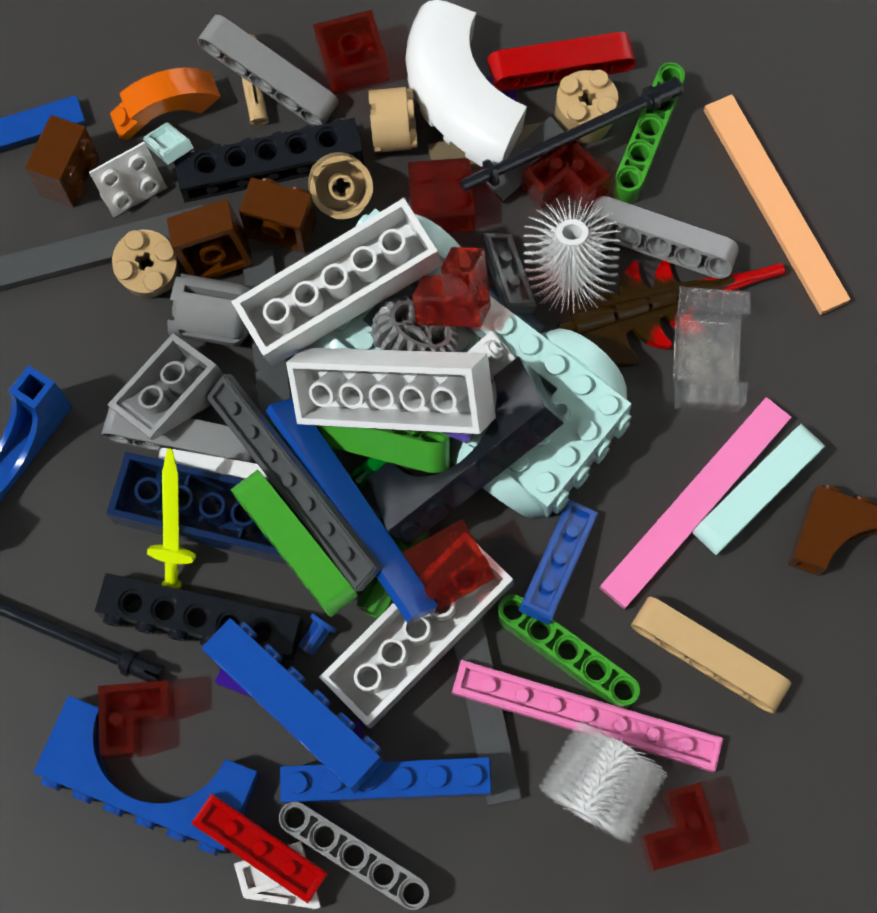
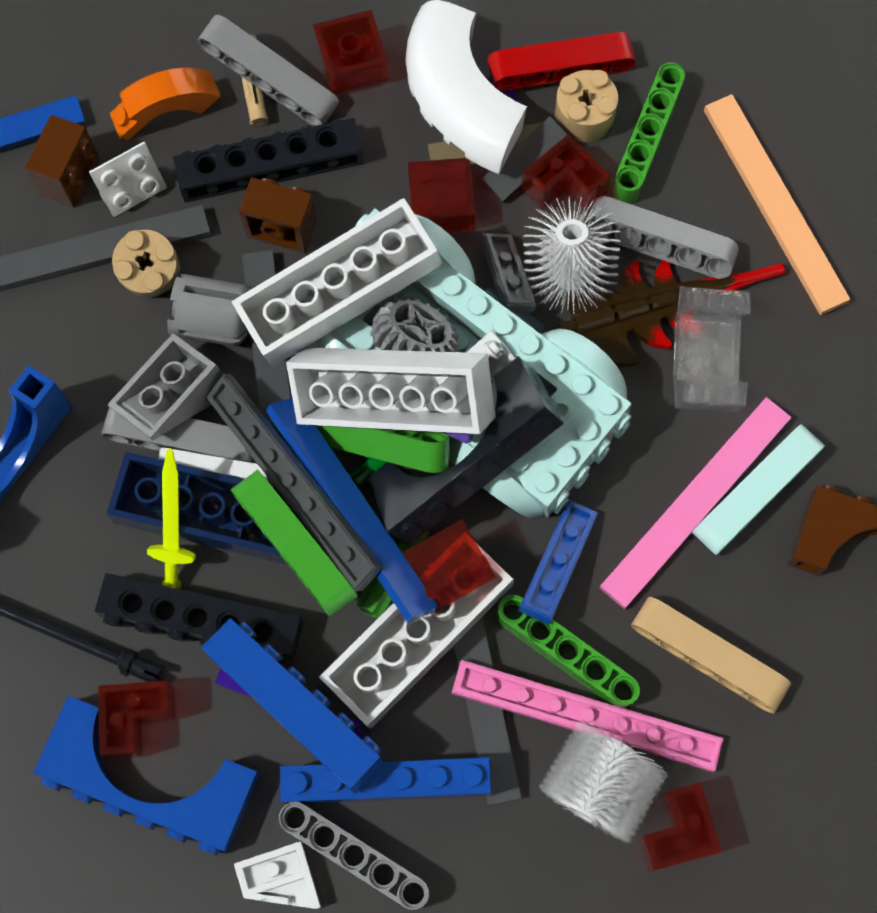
(168, 143): light aqua tile -> none
(210, 240): reddish brown brick -> none
(259, 848): red tile -> none
(315, 634): blue piece -> none
(356, 193): tan brick -> none
(393, 119): tan brick -> none
(458, 295): clear red brick -> none
(650, 98): black bar -> none

